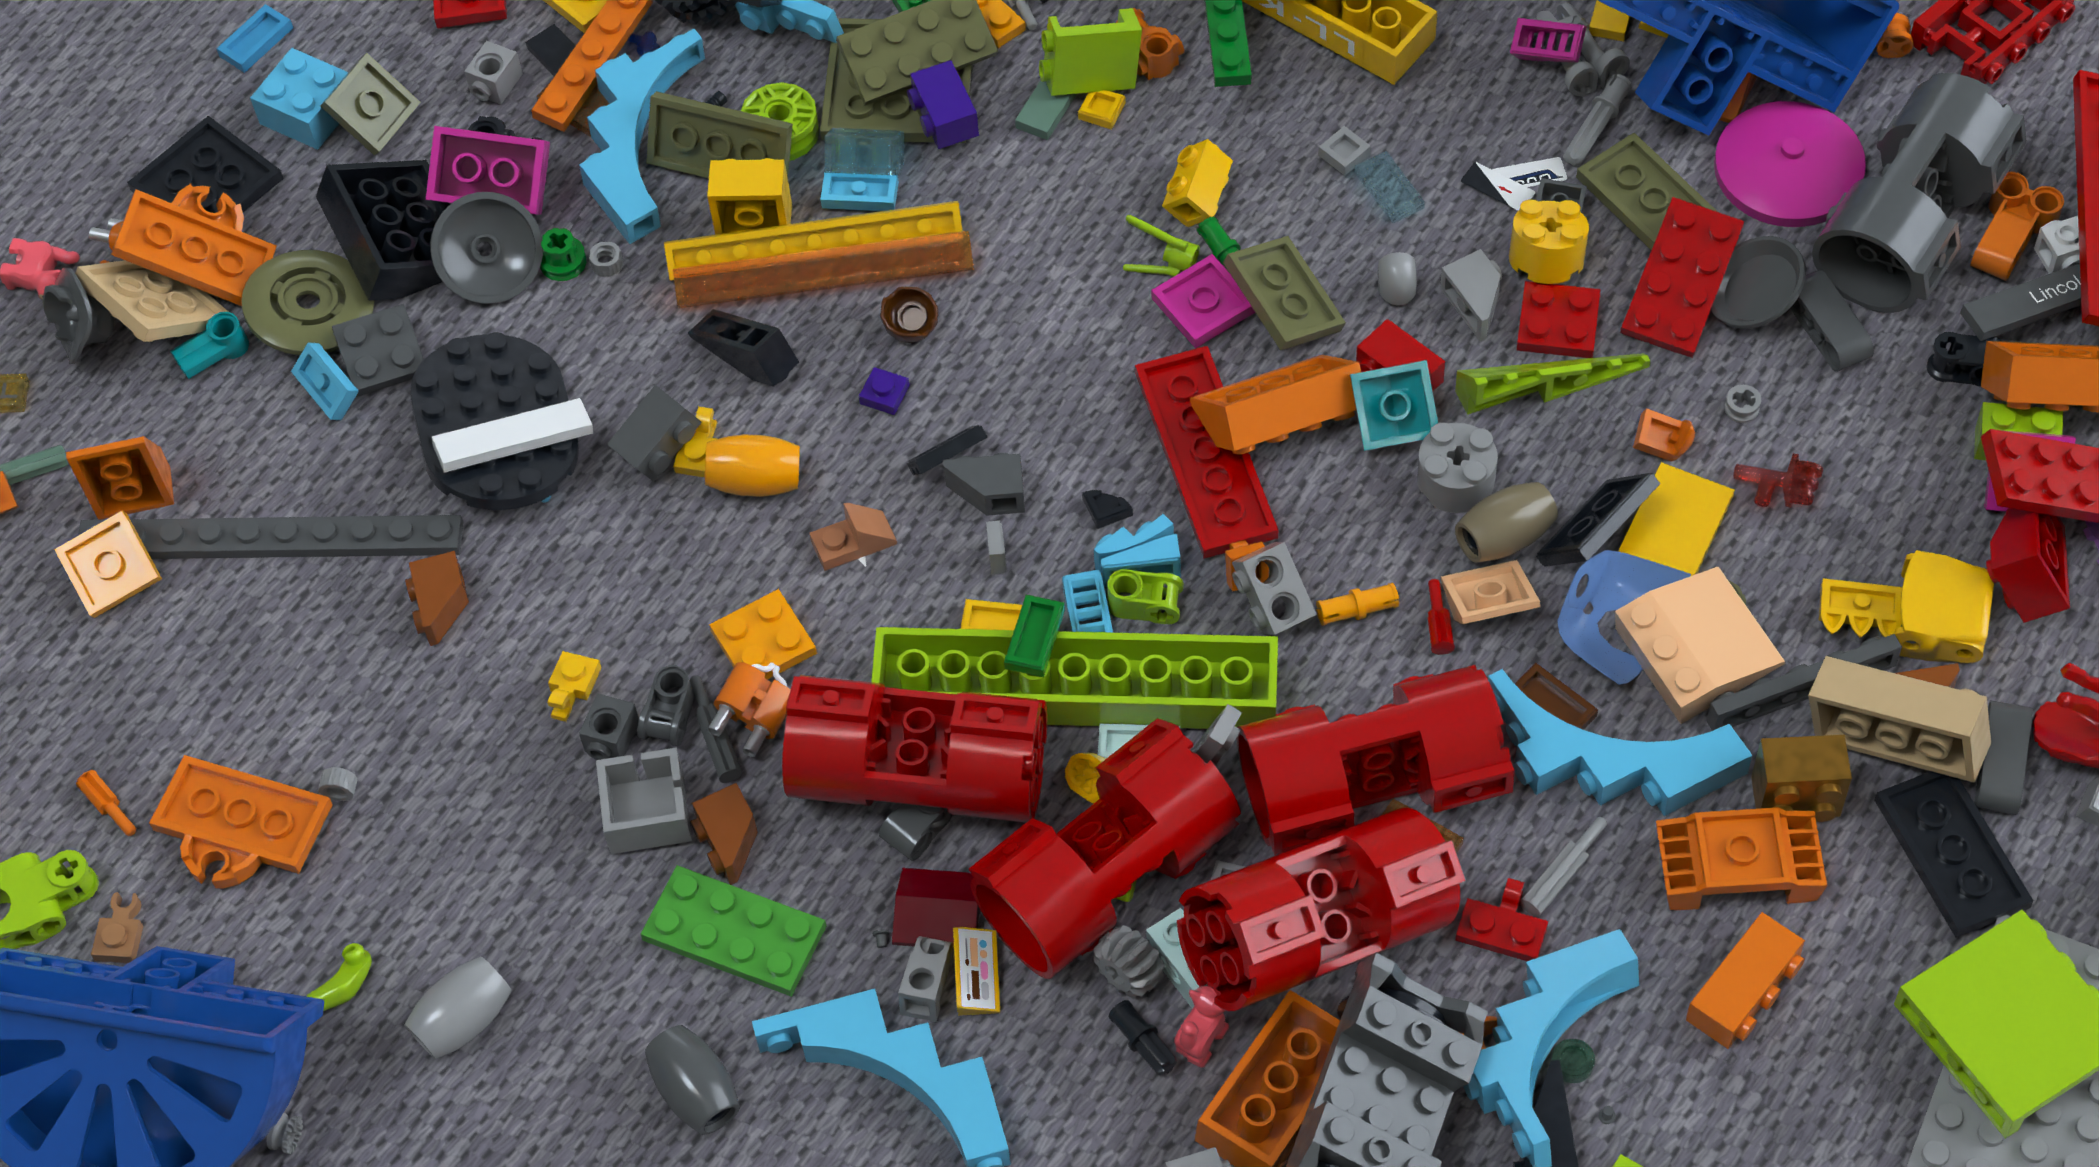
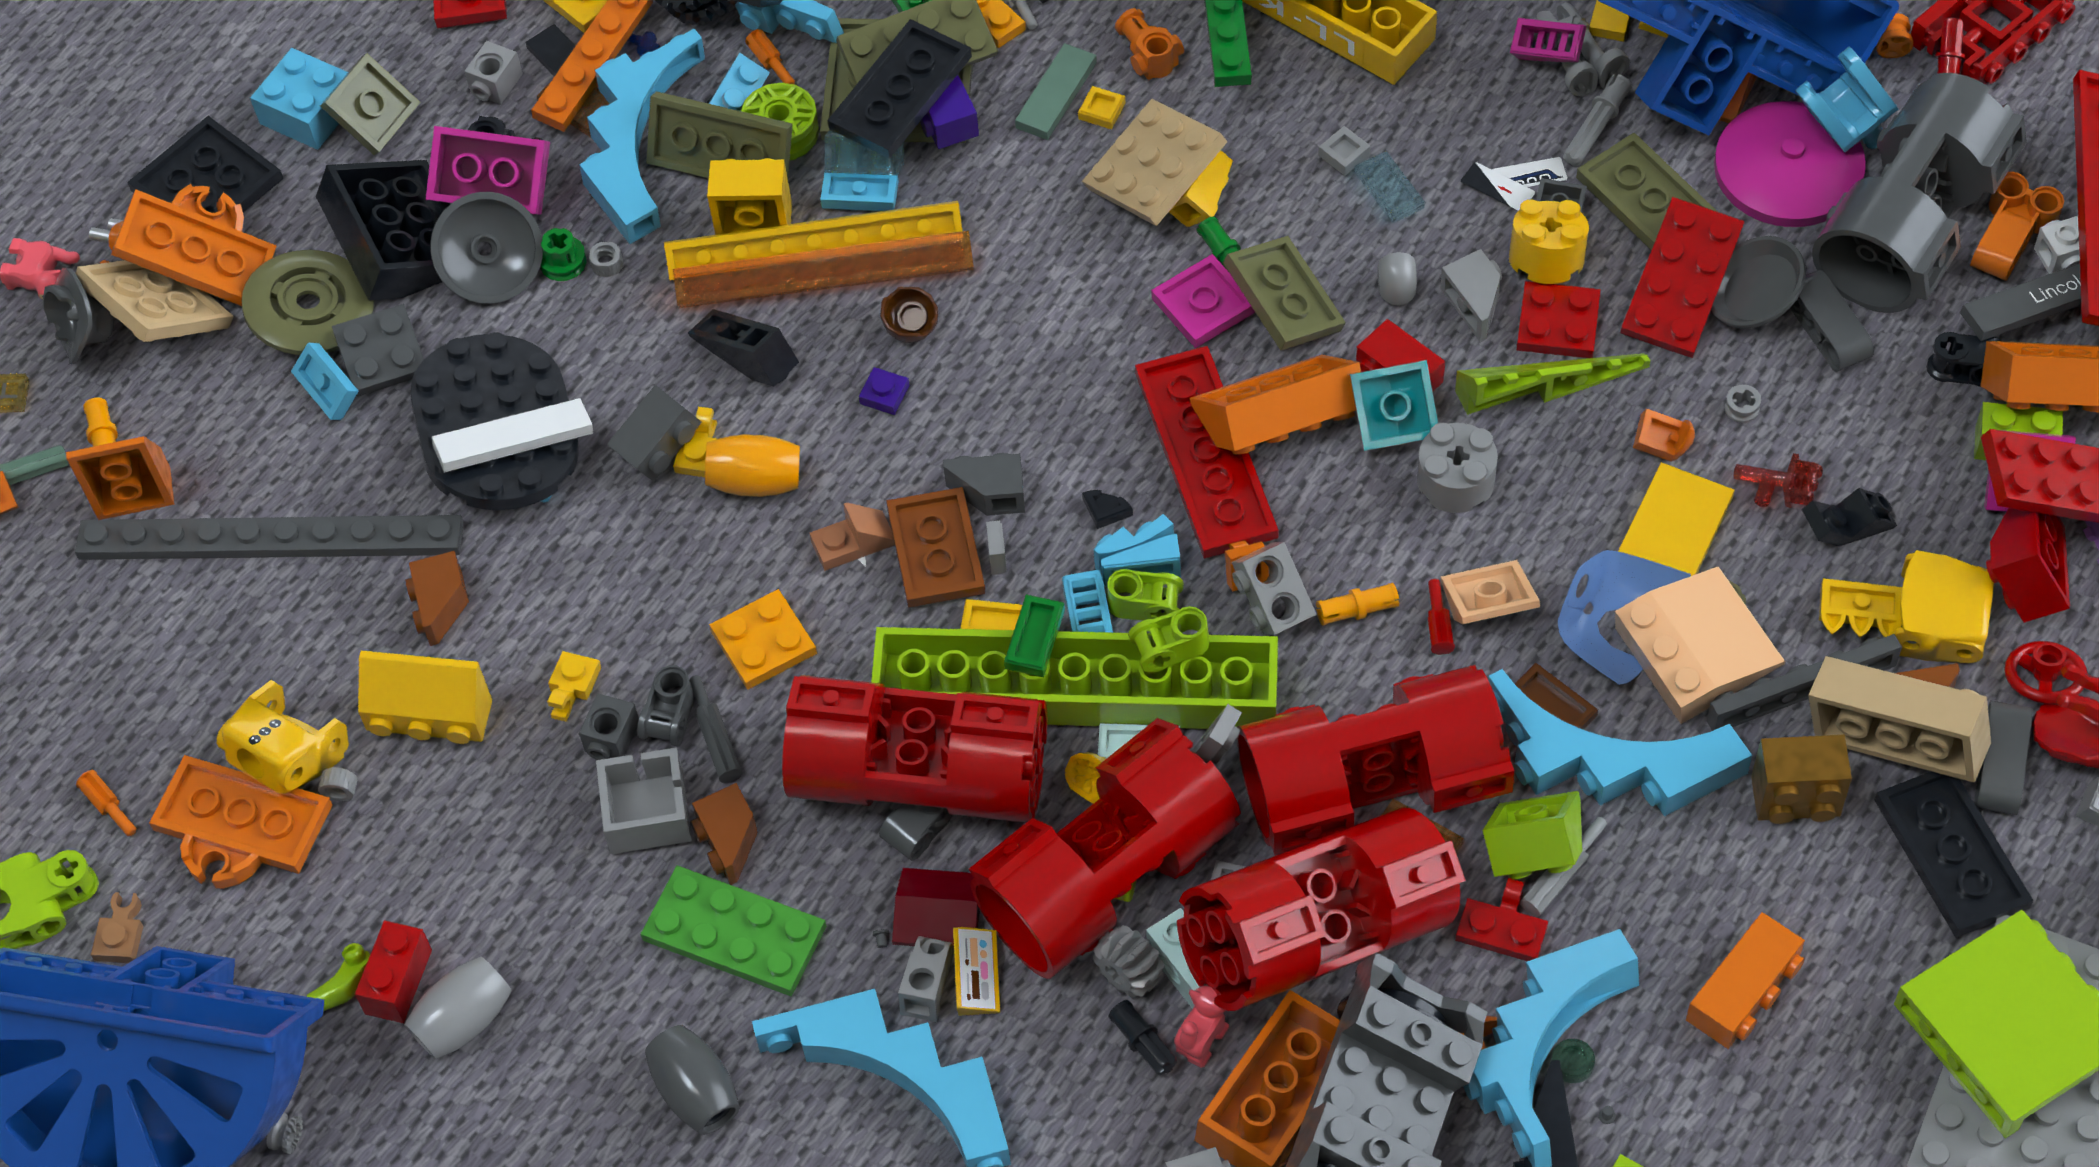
(100, 427): none -> light orange pin
(108, 564): plate -> none
(220, 340): teal piece -> none
(254, 38): dark azure tile -> none
(278, 747): none -> yellow piece
(393, 971): none -> red brick
(422, 697): none -> yellow slope
(739, 82): none -> medium azure piece
(753, 701): orange piece -> none
(768, 54): none -> orange axle
(899, 88): none -> black plate
(935, 547): none -> dark orange plate
(946, 449): black tile -> none
(1091, 55): lime panel -> none
(1154, 161): none -> tan plate
(1168, 638): none -> lime piece
(1178, 252): lime plant -> none
(1506, 522): dark tan piece -> none
(1535, 835): none -> lime slope
(1597, 520): black tile -> none
(1740, 855): orange plate -> none
(1851, 105): none -> medium azure piece
(1852, 519): none -> black slope
(1951, 42): none -> red axle
(2046, 665): none -> red piece

